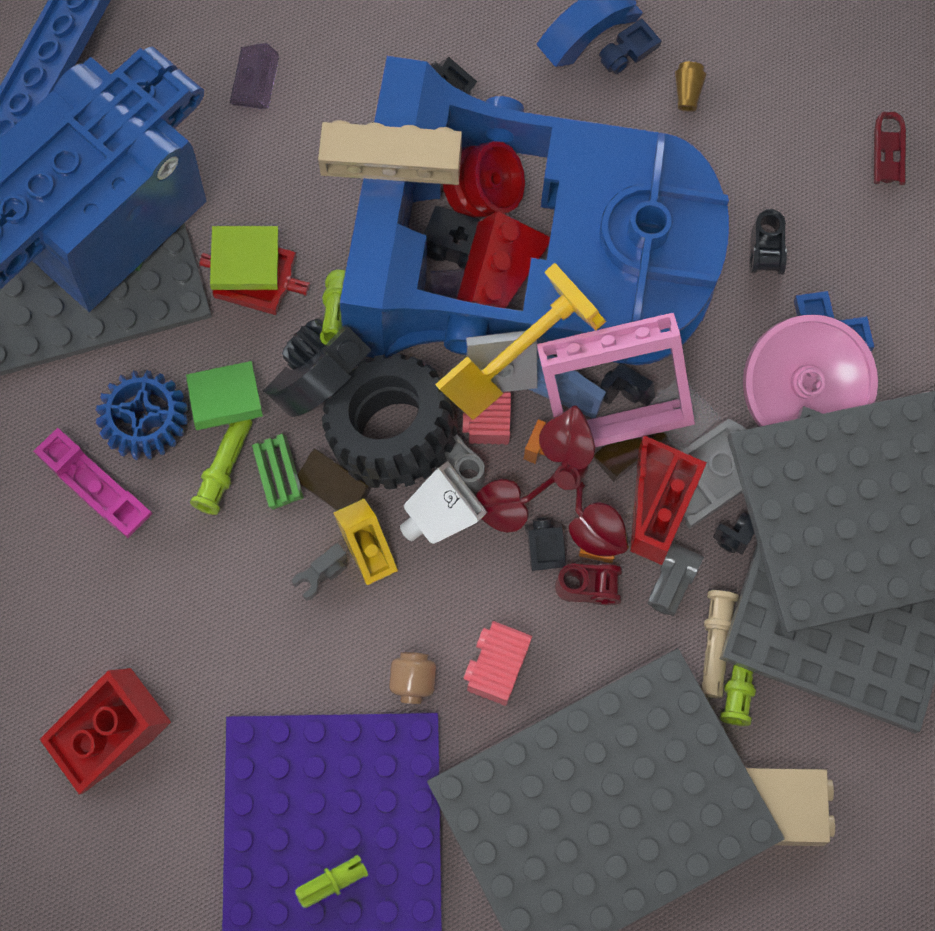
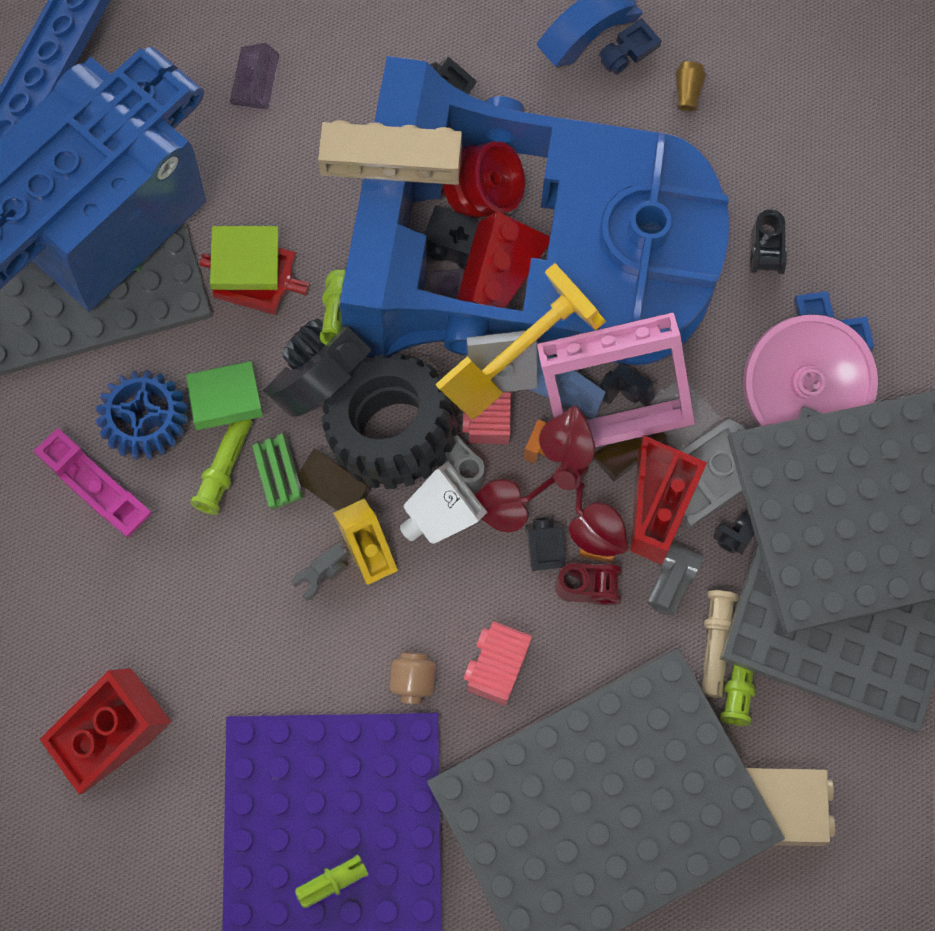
(888, 142): dark red piece -> none

